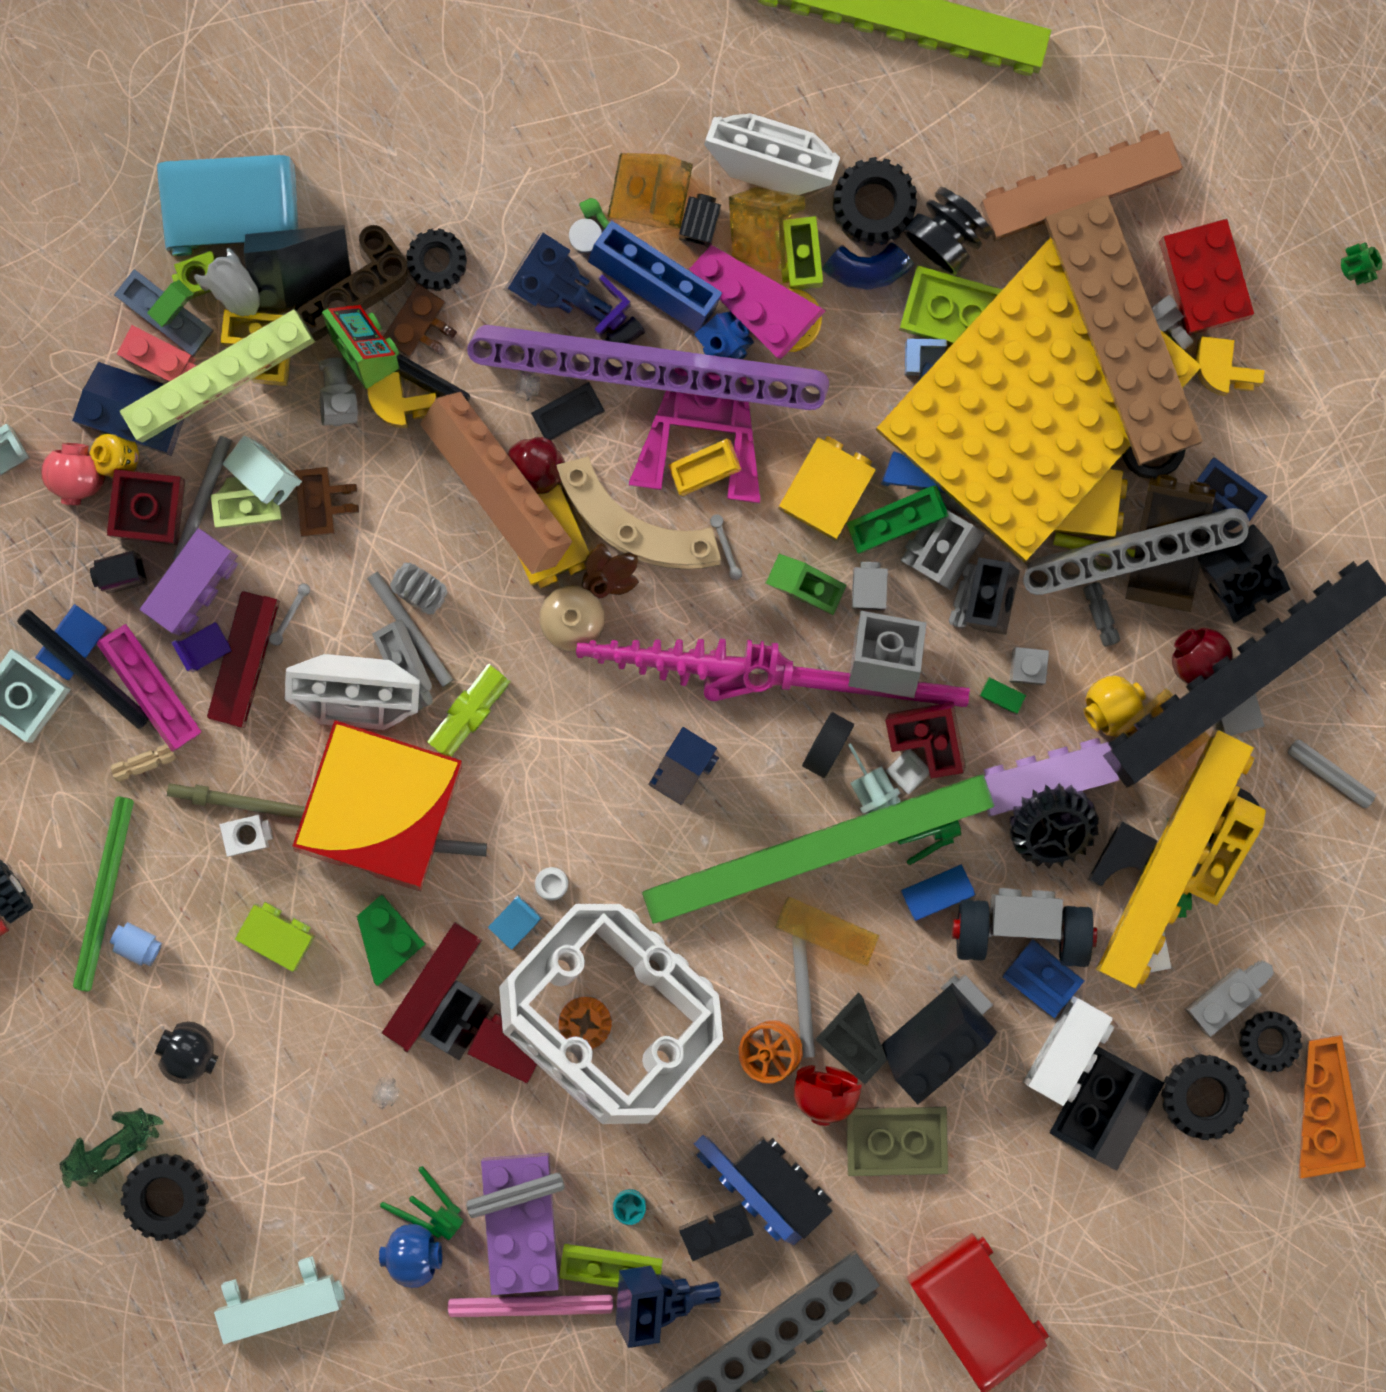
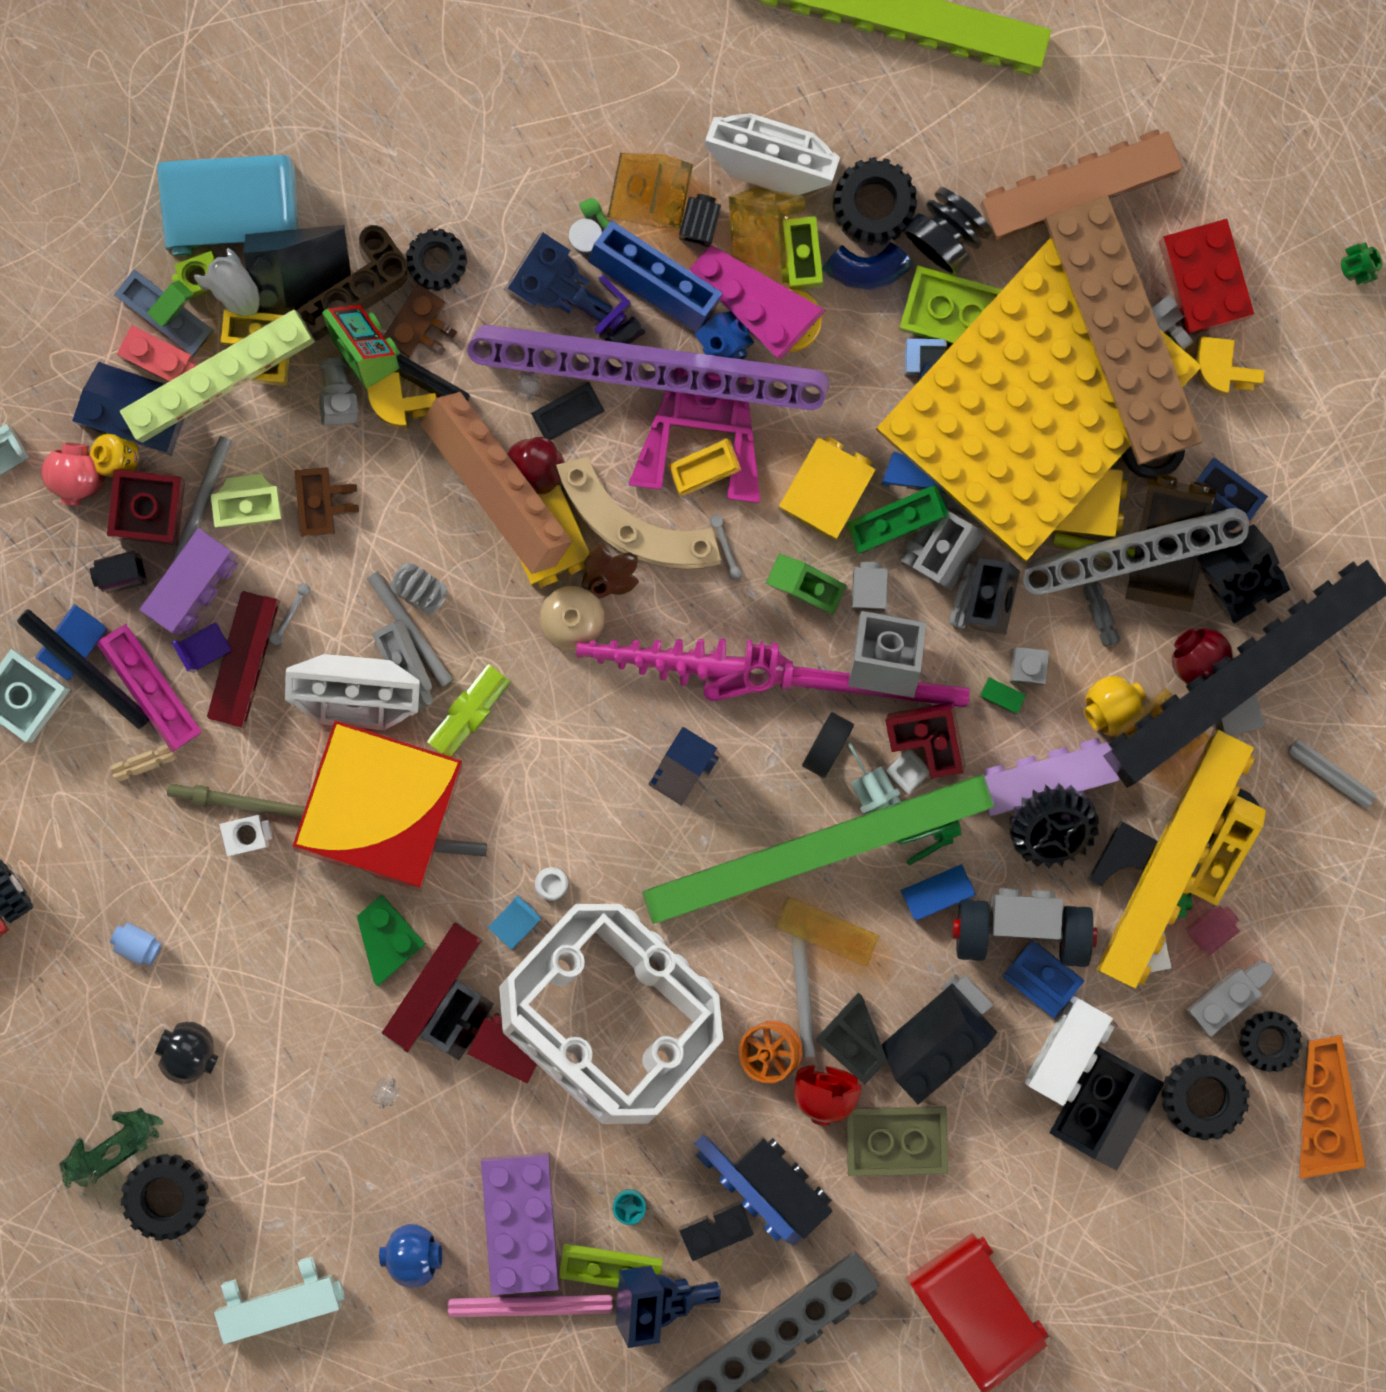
(103, 894): bright green axle -> none
(261, 471): light aqua hinge -> none
(275, 936): lime piece -> none
(444, 1221): green plant -> none
(515, 1195): light grey axle -> none
(598, 1014): orange gear -> none
(1213, 929): none -> clear pink brick

